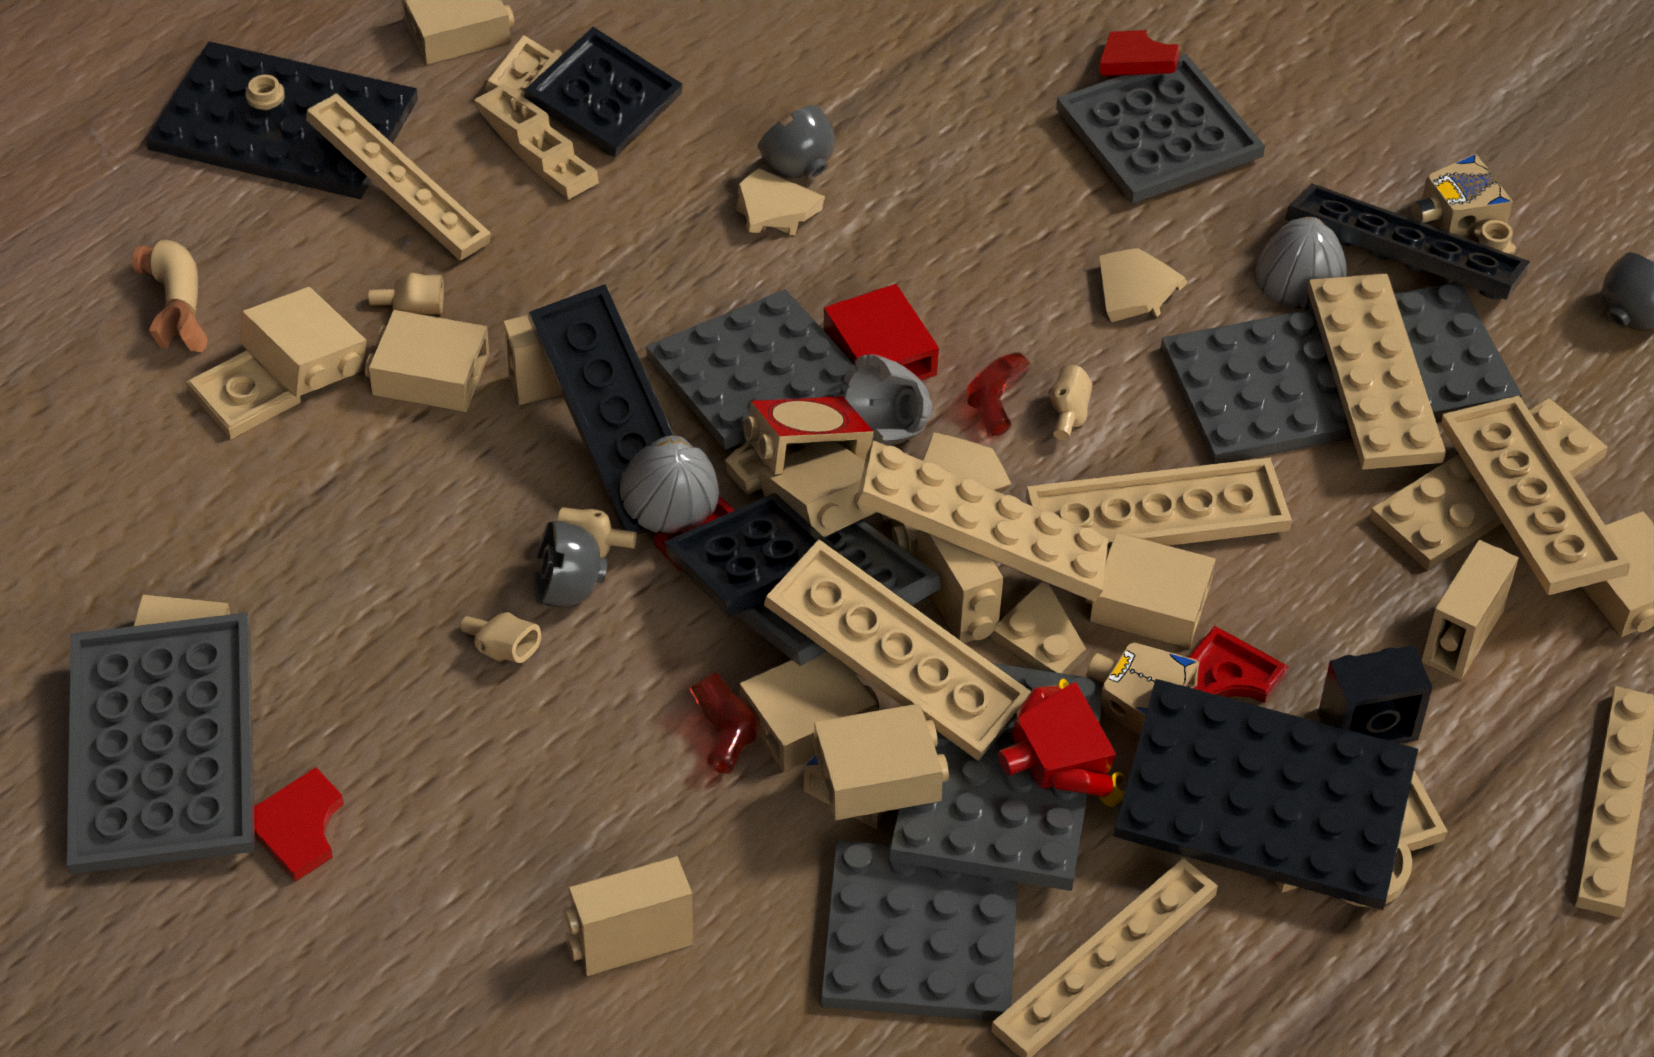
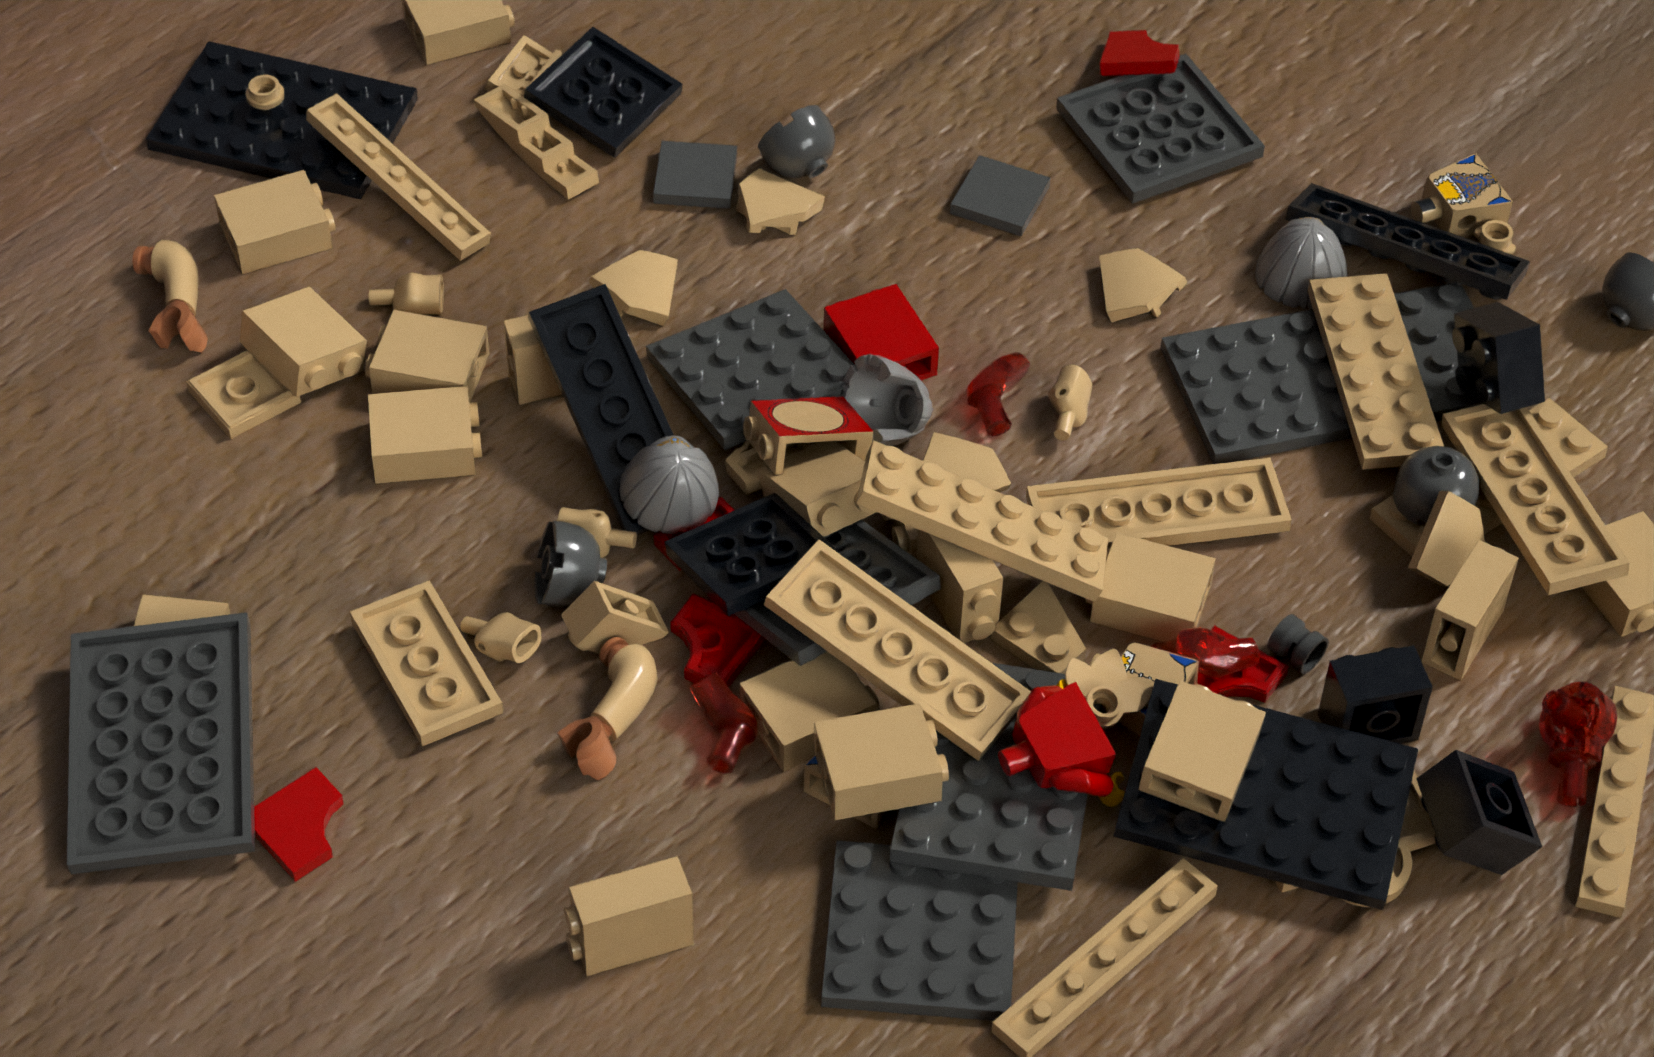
(274, 221): none -> tan brick
(423, 434): none -> tan brick
(426, 663): none -> tan plate
(609, 613): none -> tan slope
(632, 686): none -> piece
(640, 285): none -> tan slope
(695, 174): none -> dark grey tile
(714, 640): none -> red tile
(1000, 195): none -> dark grey tile
(1108, 685): none -> tan plate
(1202, 750): none -> tan brick
(1214, 652): none -> clear red arm
(1298, 643): none -> dark grey wheel
(1429, 472): none -> dark grey cylinder
(1447, 539): none -> tan slope
(1478, 812): none -> black brick
(1499, 357): none -> black brick
(1586, 730): none -> clear red pin

